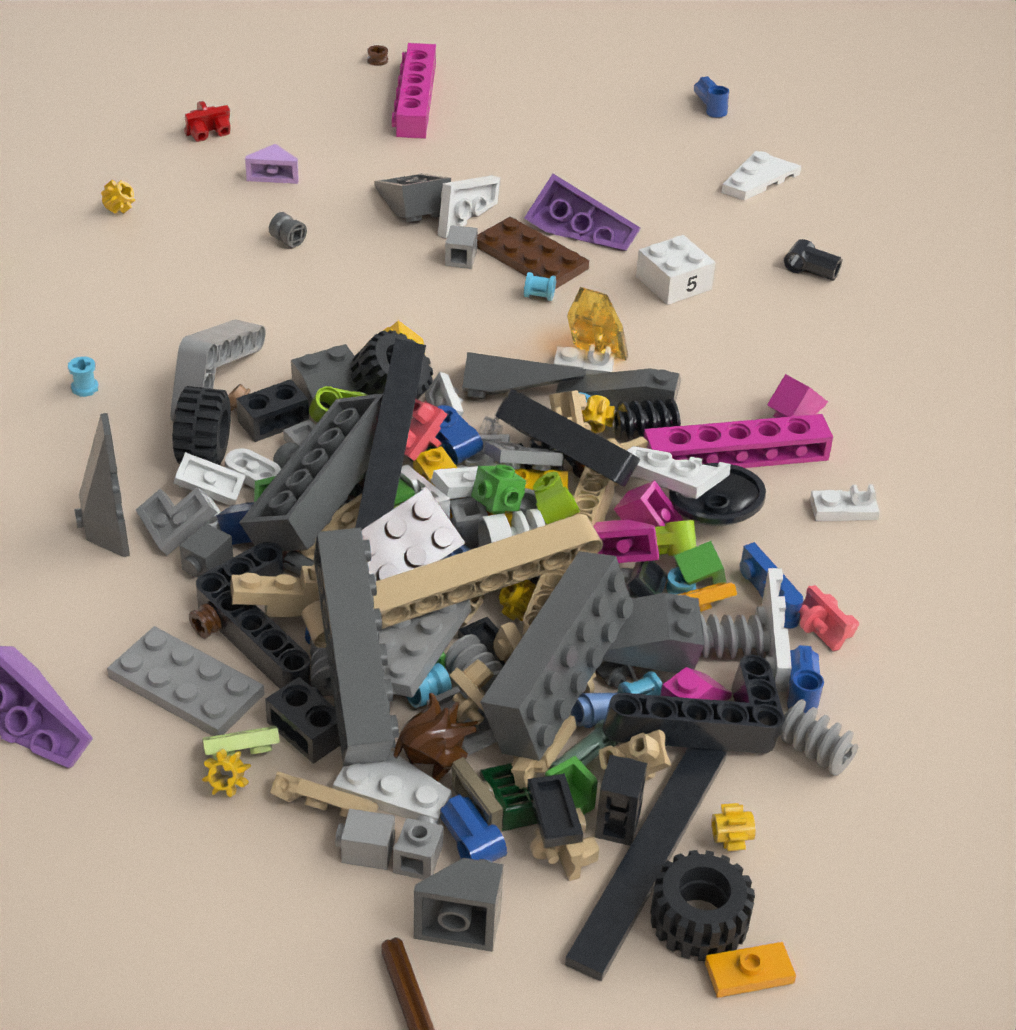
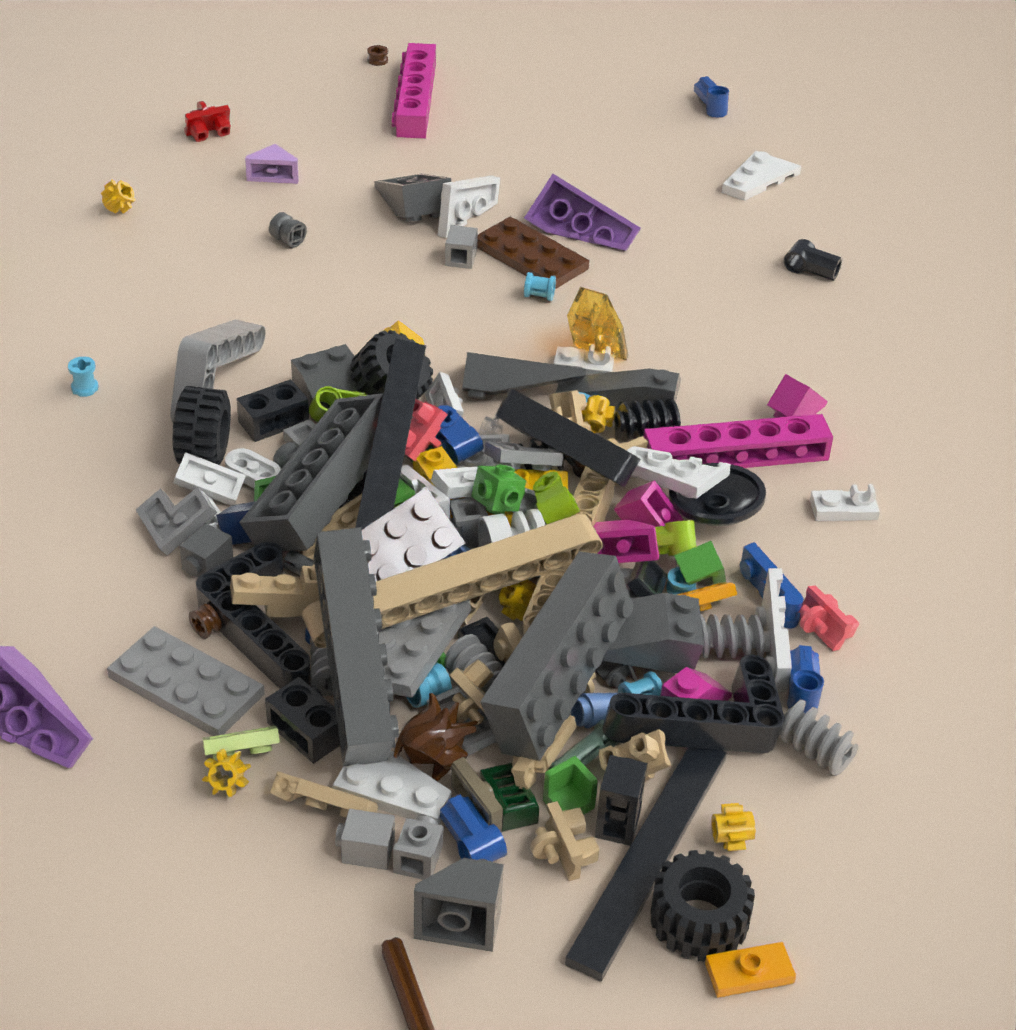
(101, 496): dark grey wedge -> none
(237, 392): medium nougat plate -> none
(555, 810): black tile -> none
(675, 269): white brick -> none

